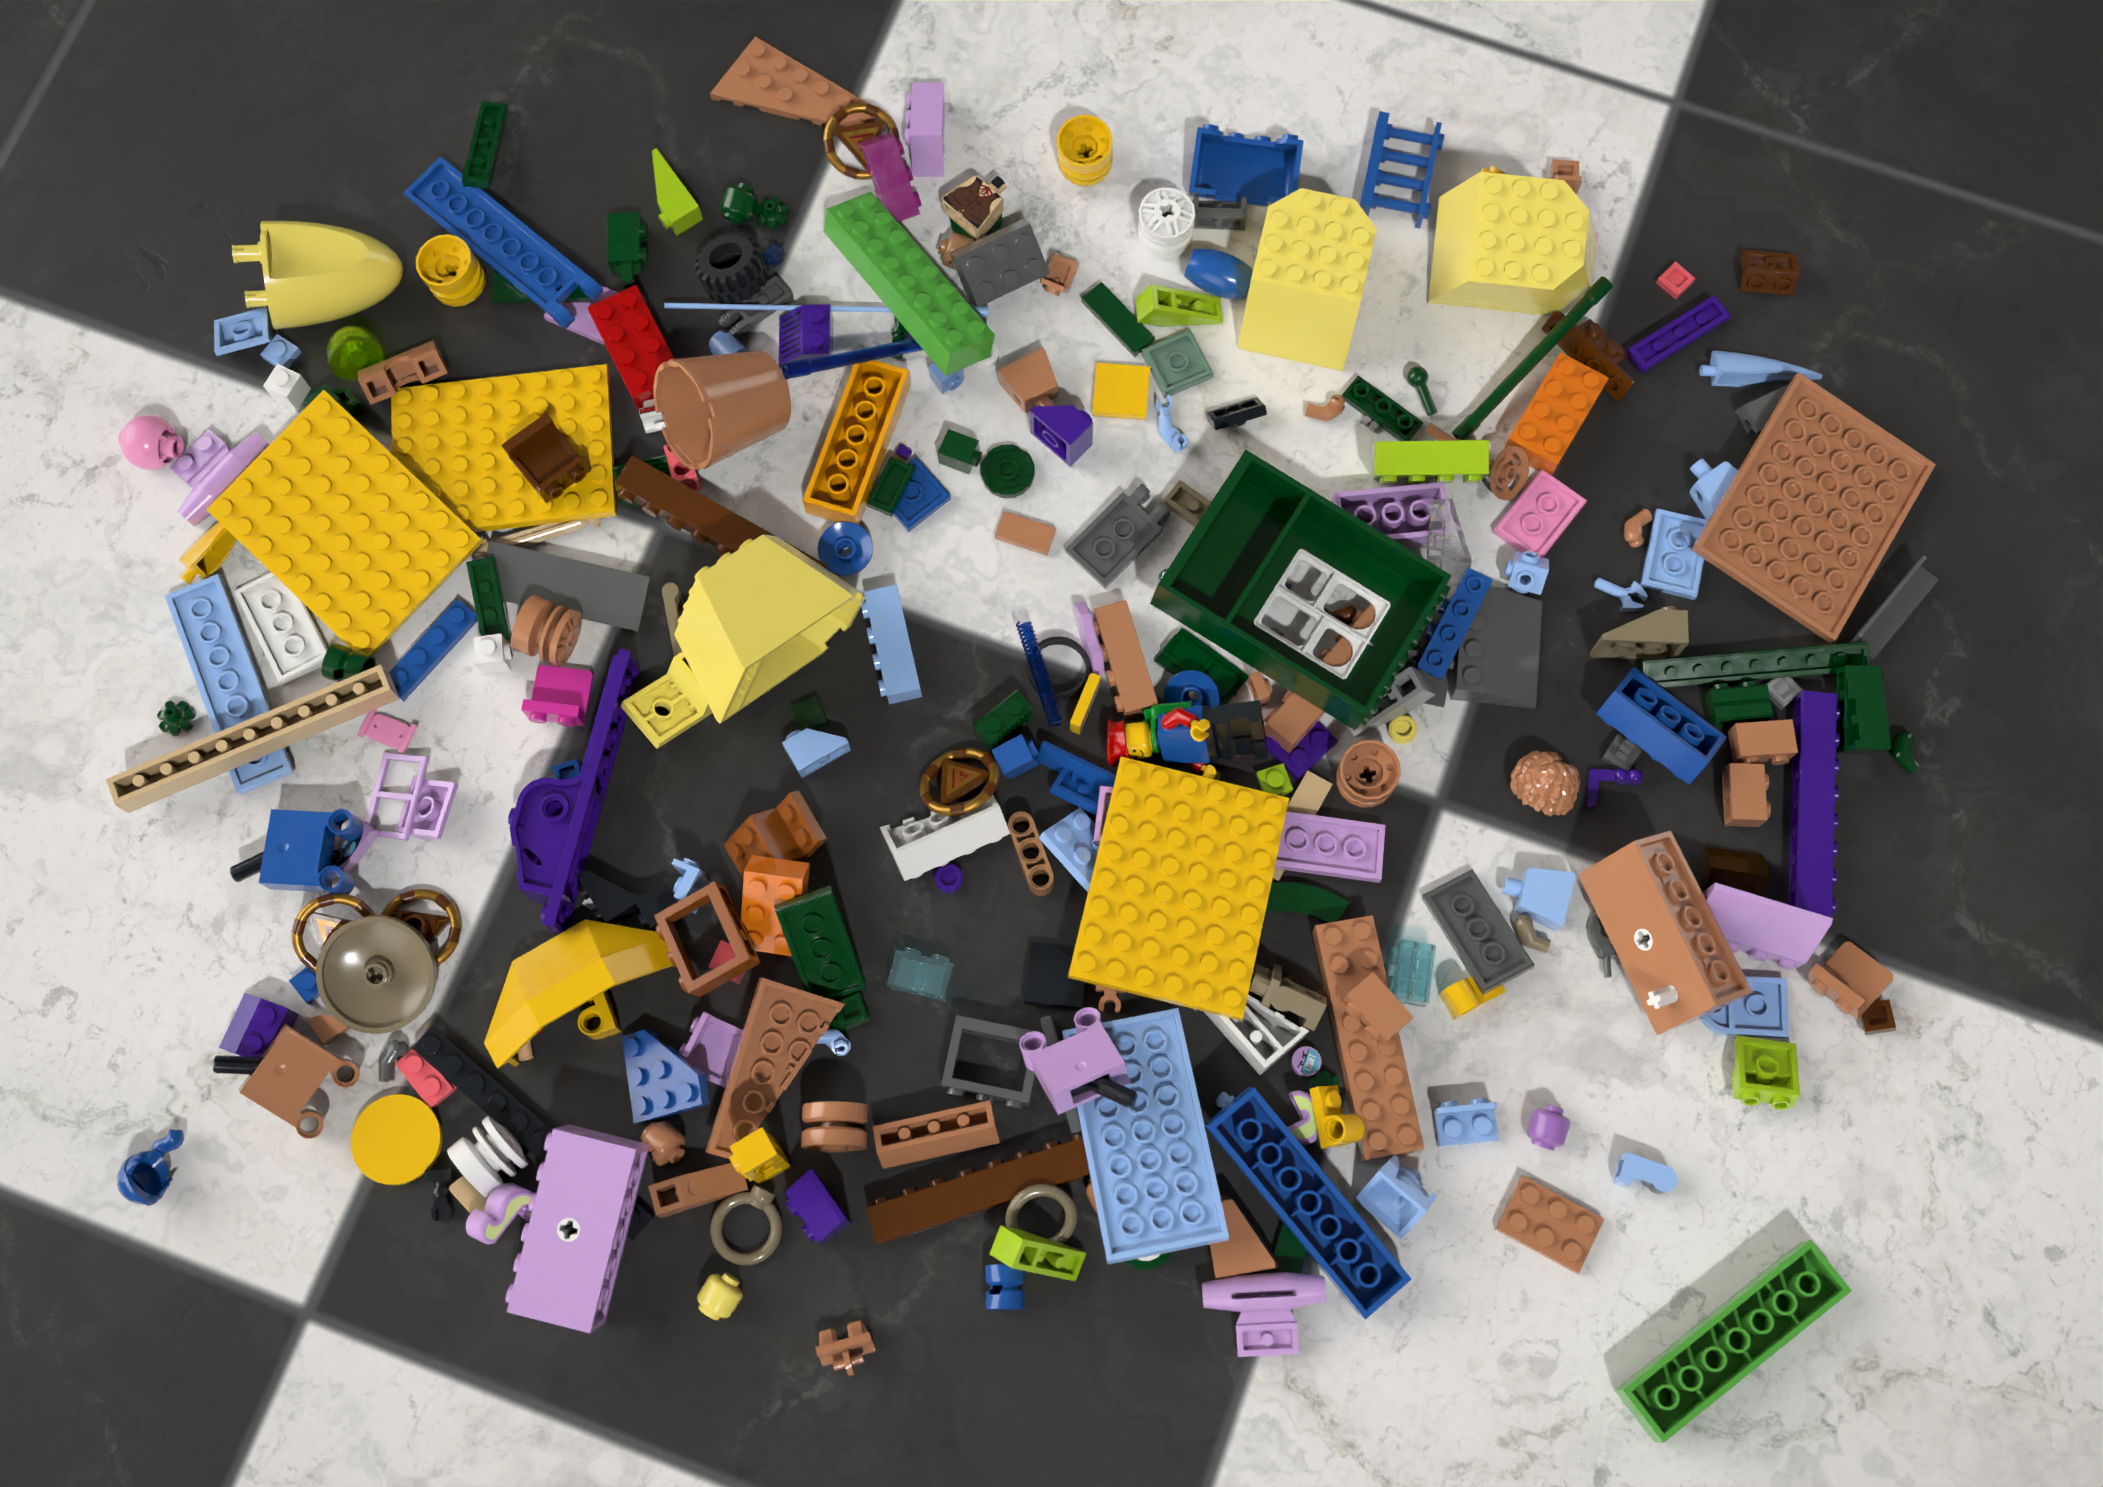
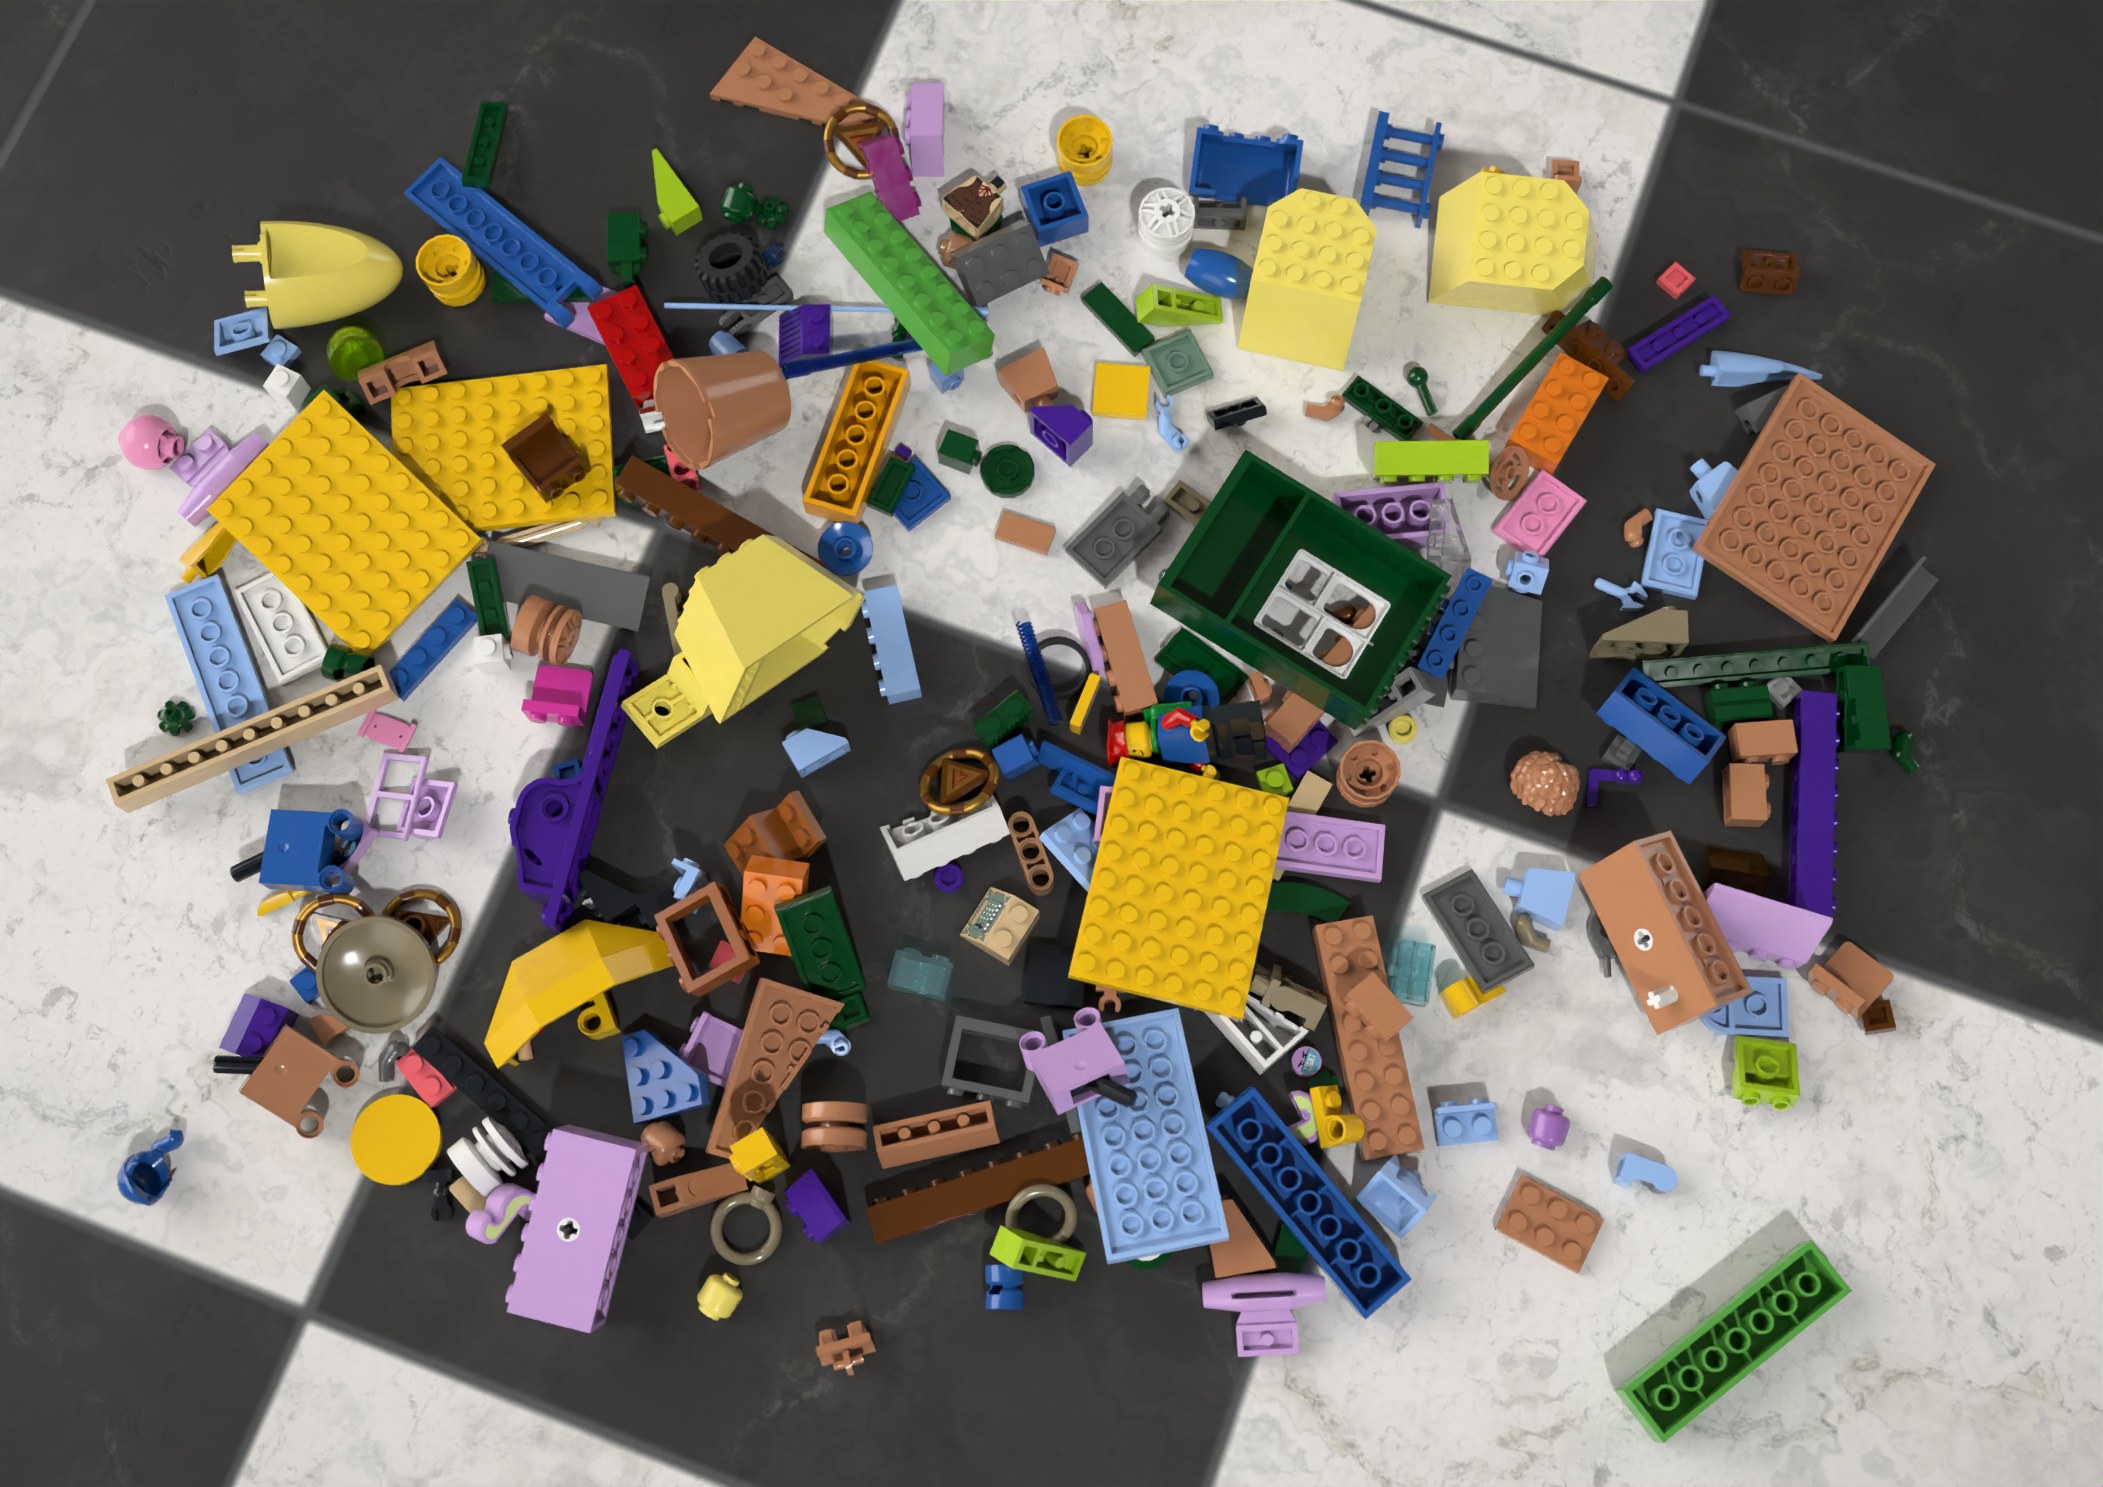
(279, 900): none -> yellow piece
(1001, 924): none -> tan slope
(1054, 208): none -> blue brick

